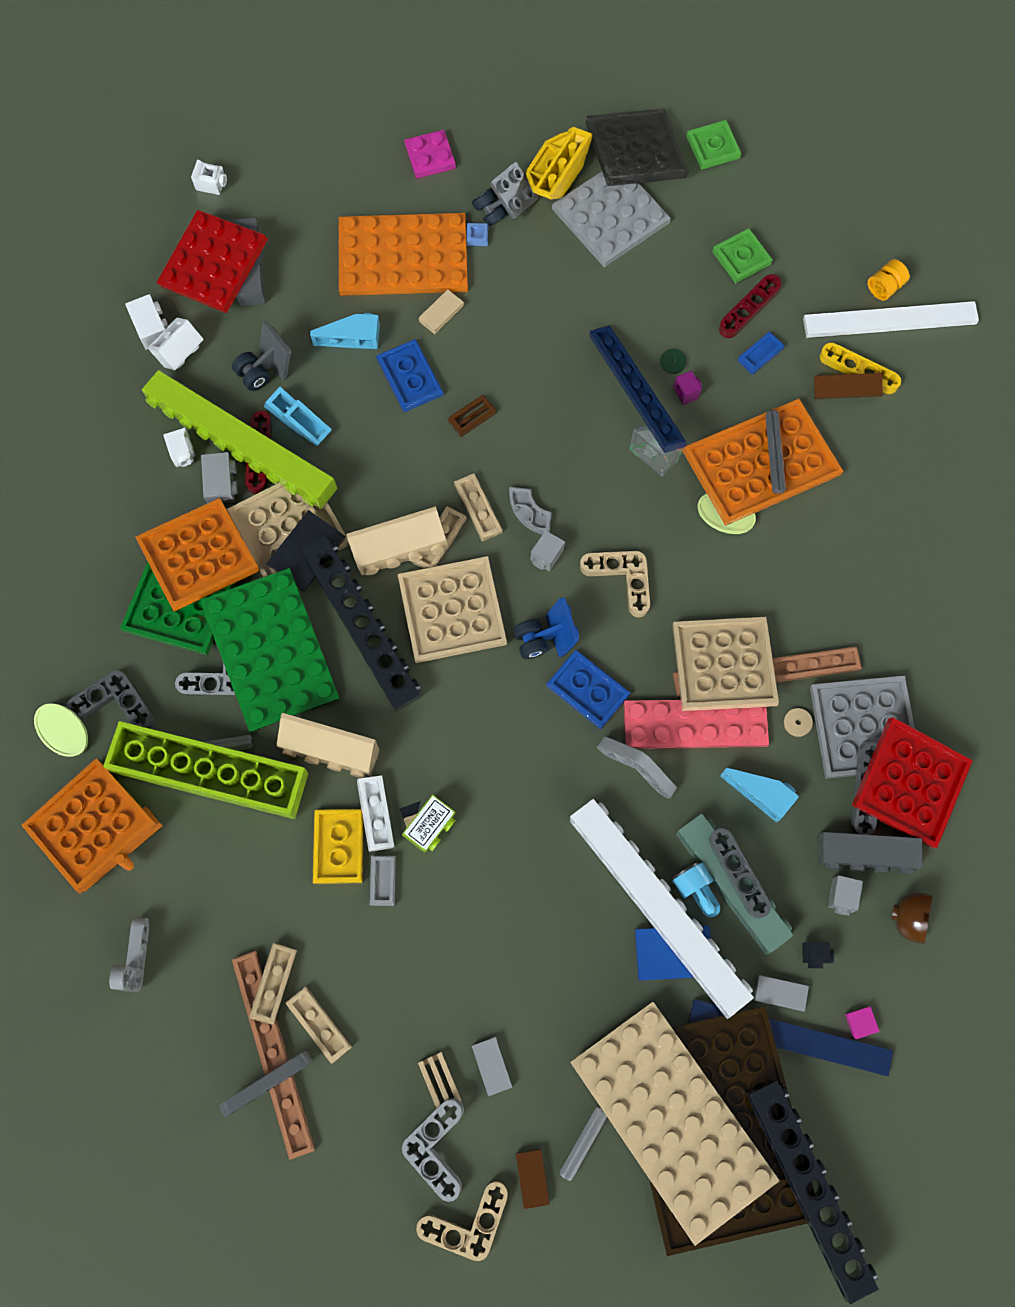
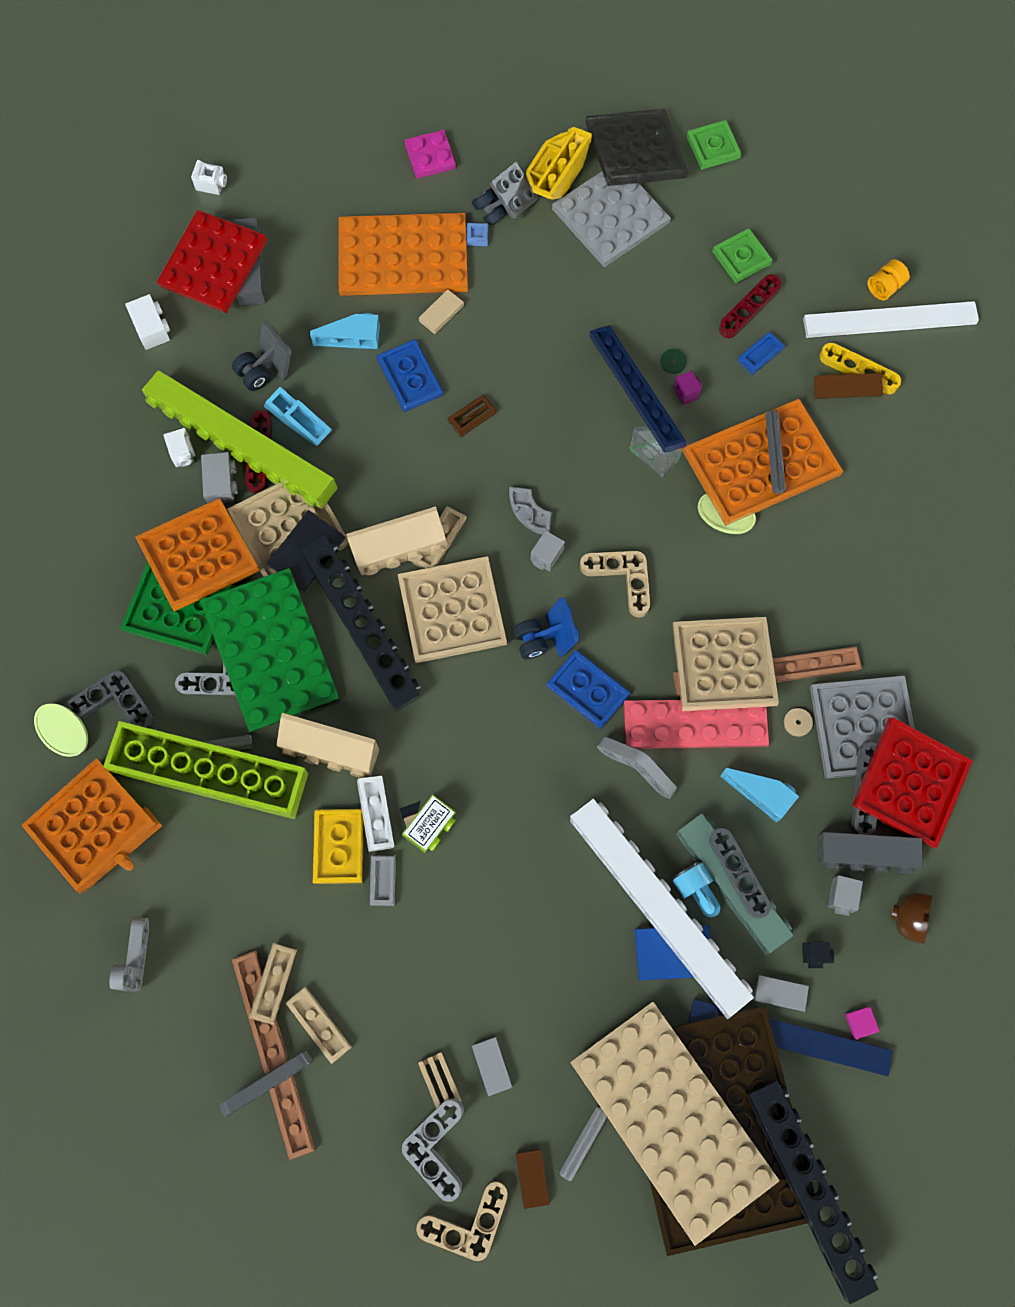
(176, 344): white brick -> none
(478, 507): tan tile -> none

